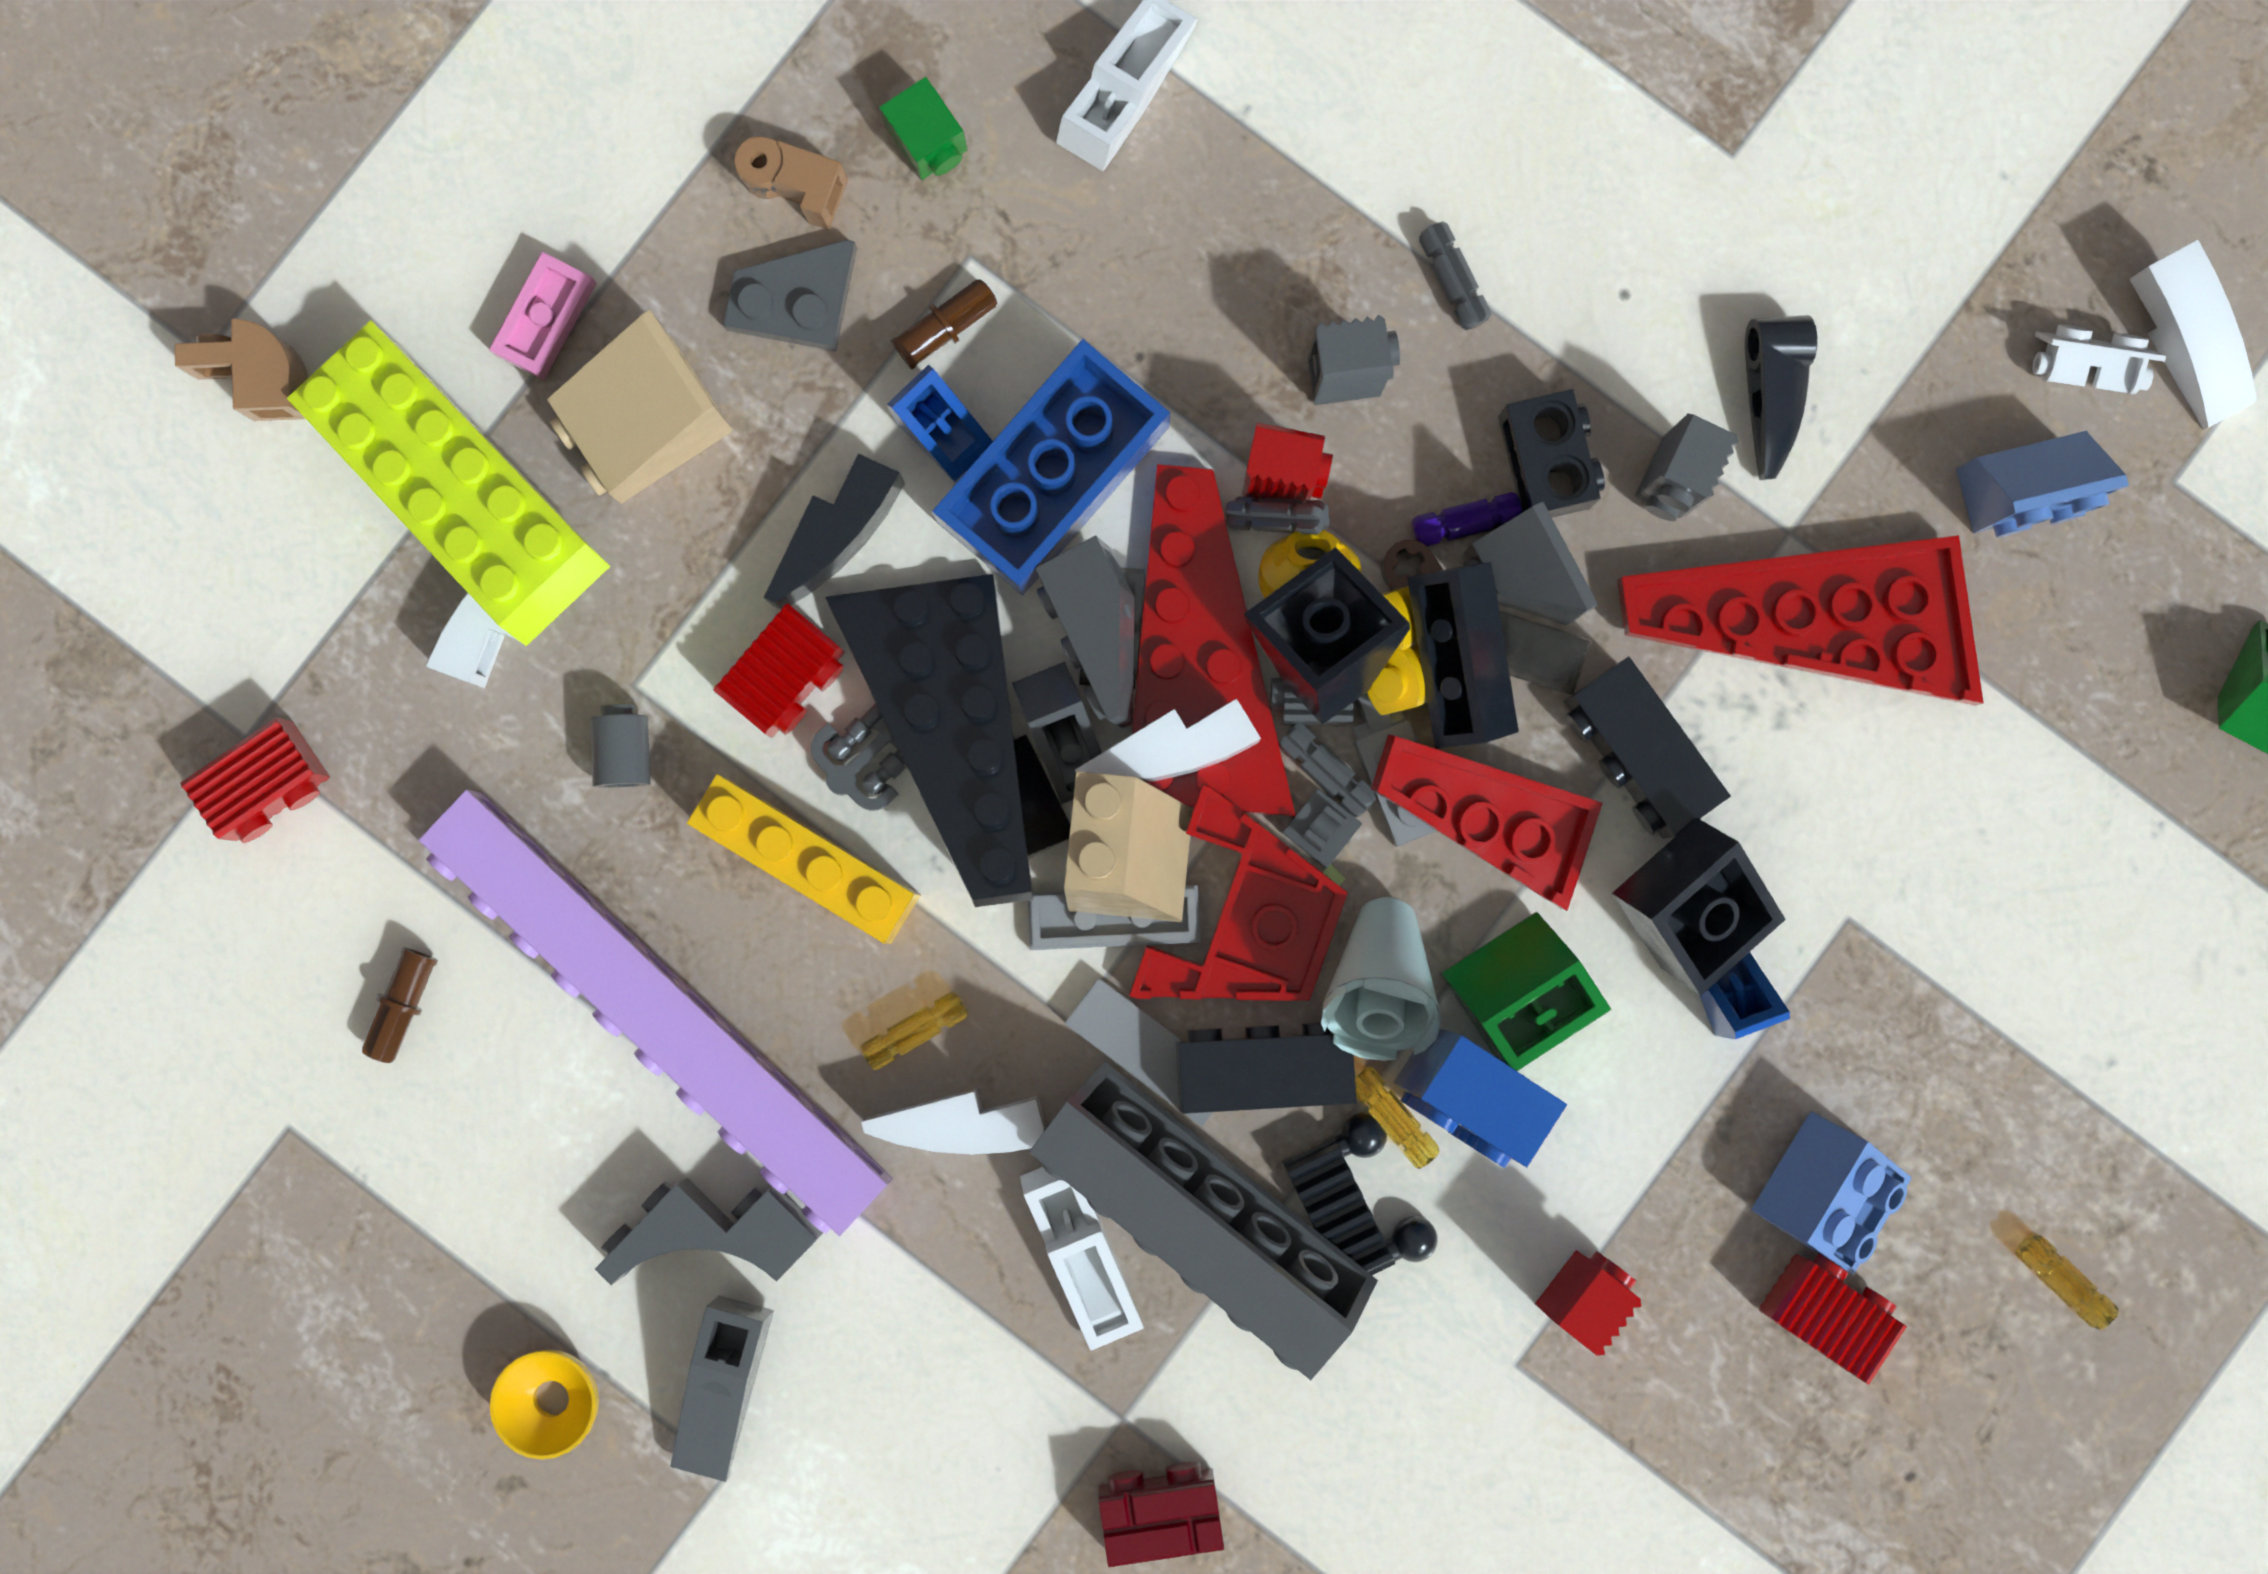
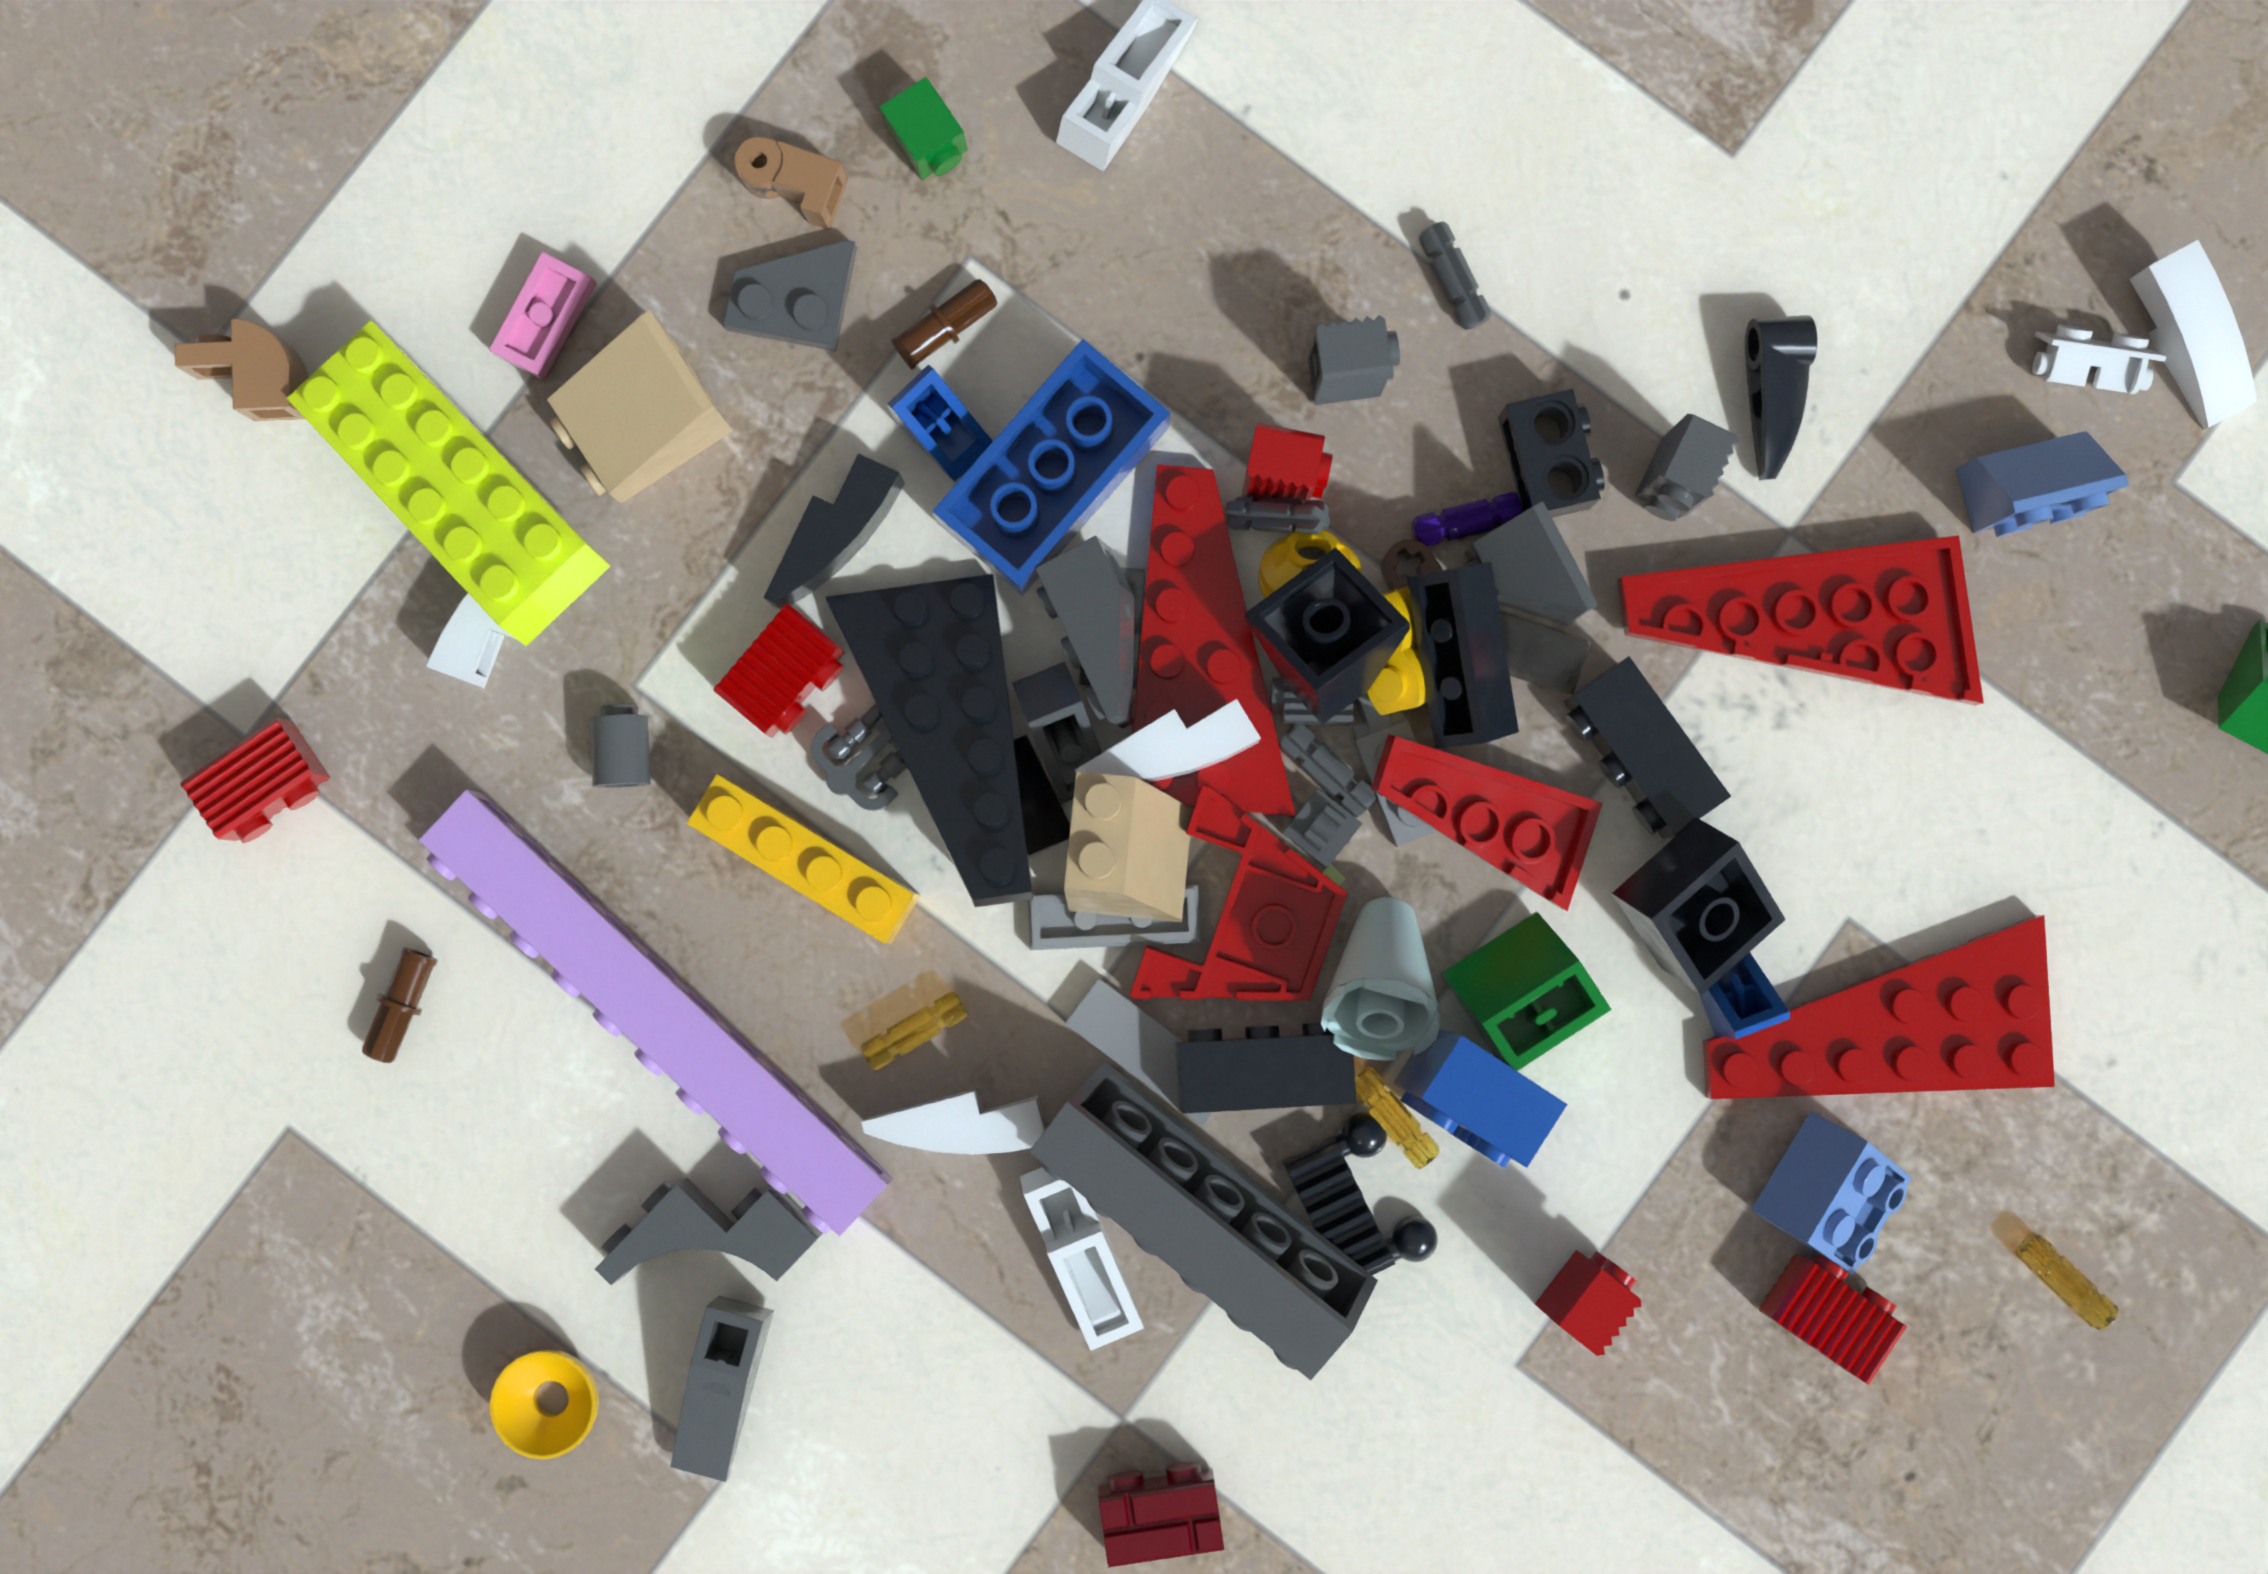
(1930, 1025): none -> red wing

